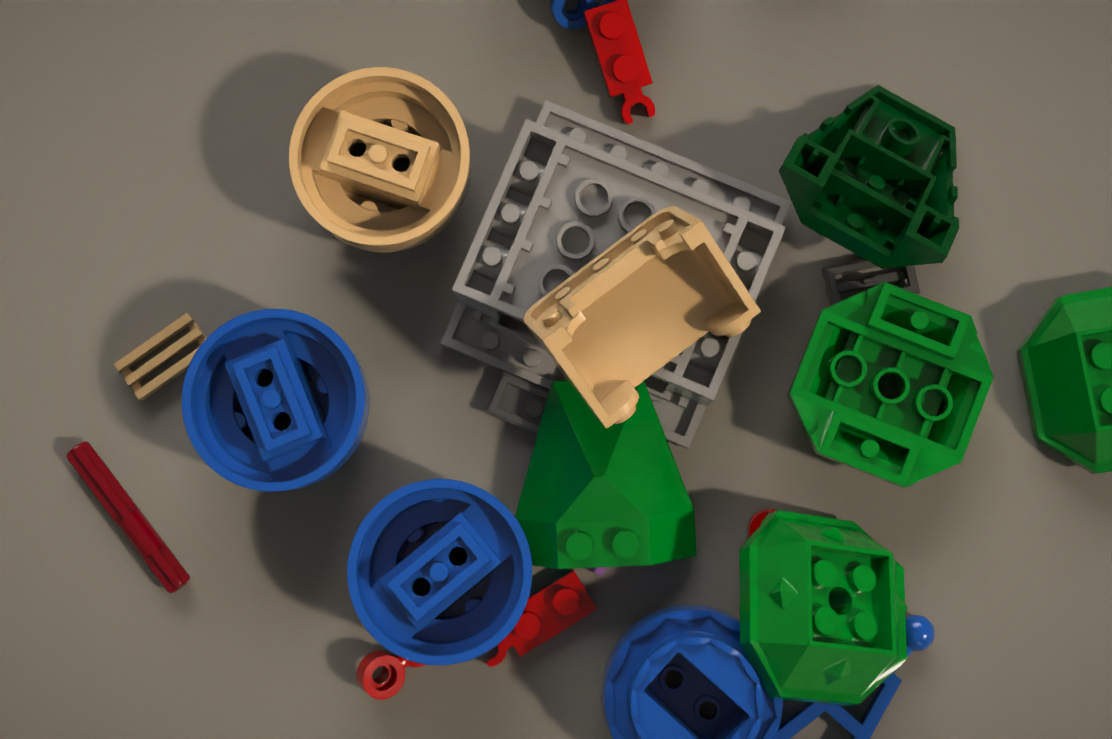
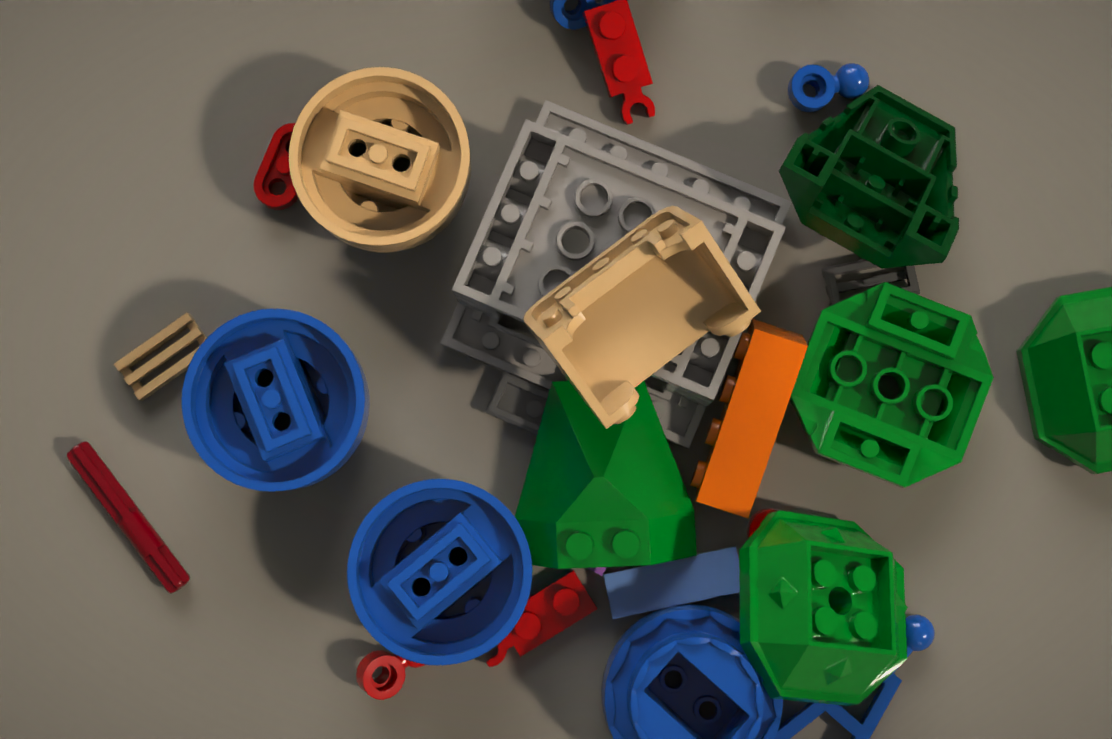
(276, 169): none -> red plate
(673, 582): none -> medium blue tile
(750, 417): none -> orange wedge
(849, 82): none -> blue plate

